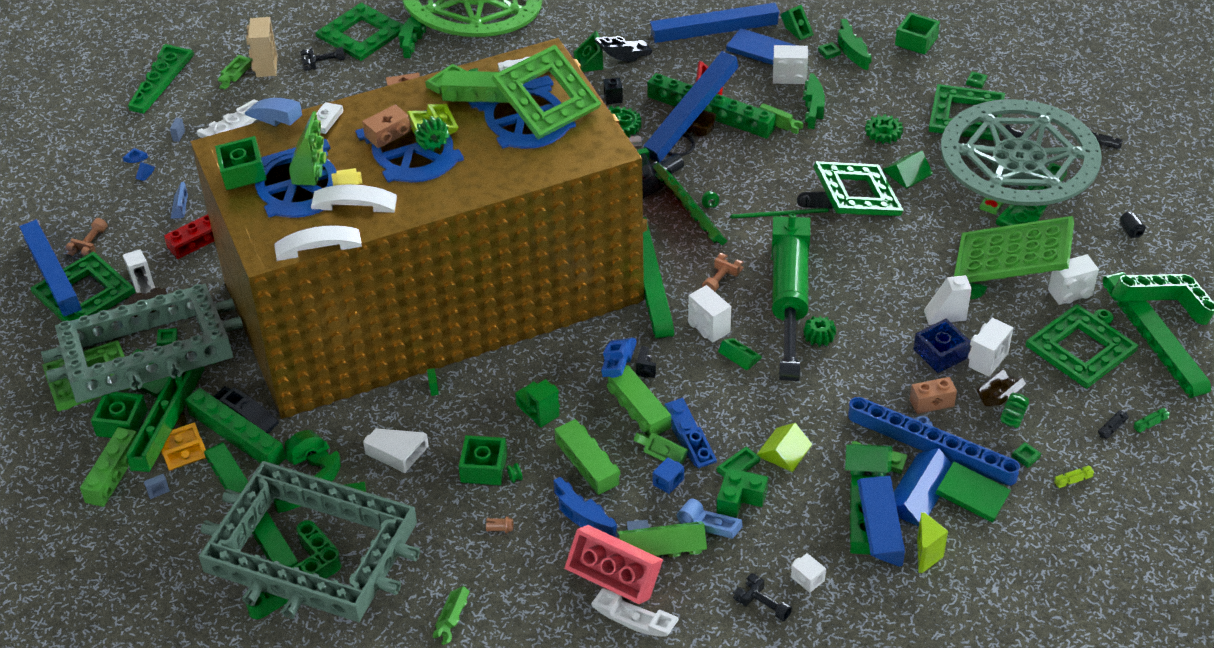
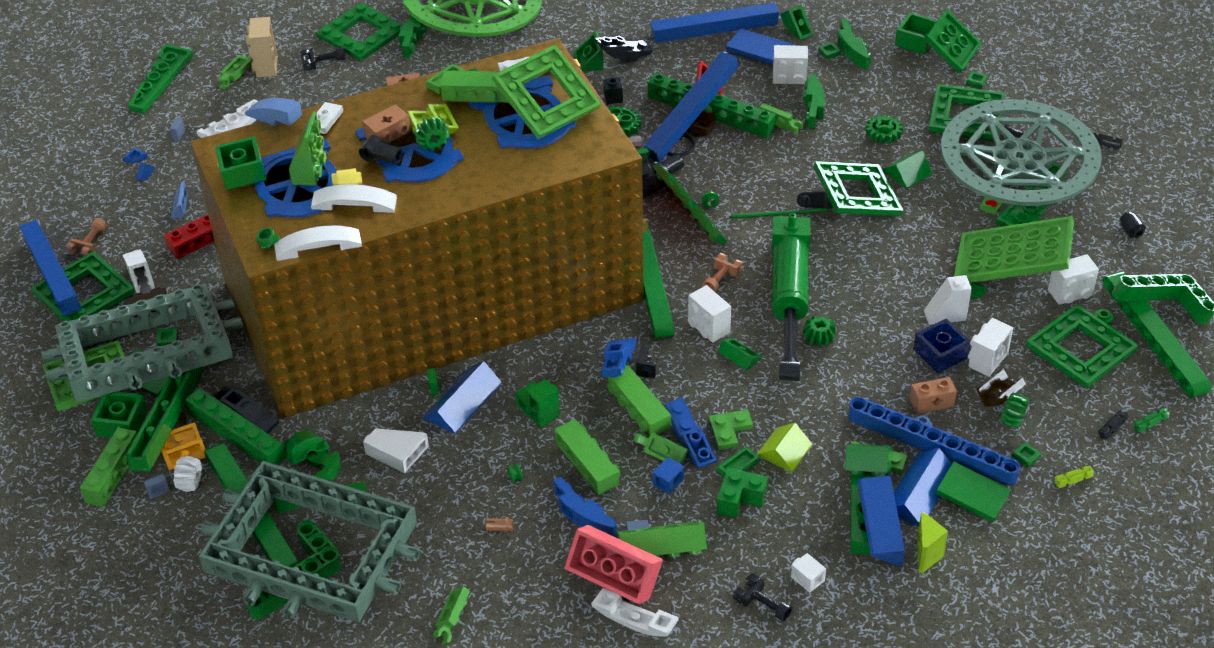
(187, 473): none -> white gear
(266, 238): none -> green plate
(375, 148): none -> black piece
(463, 398): none -> slope
(483, 460): green brick -> none
(713, 522): medium blue plate -> none
(726, 425): none -> bright green plate
(952, 41): none -> green plate

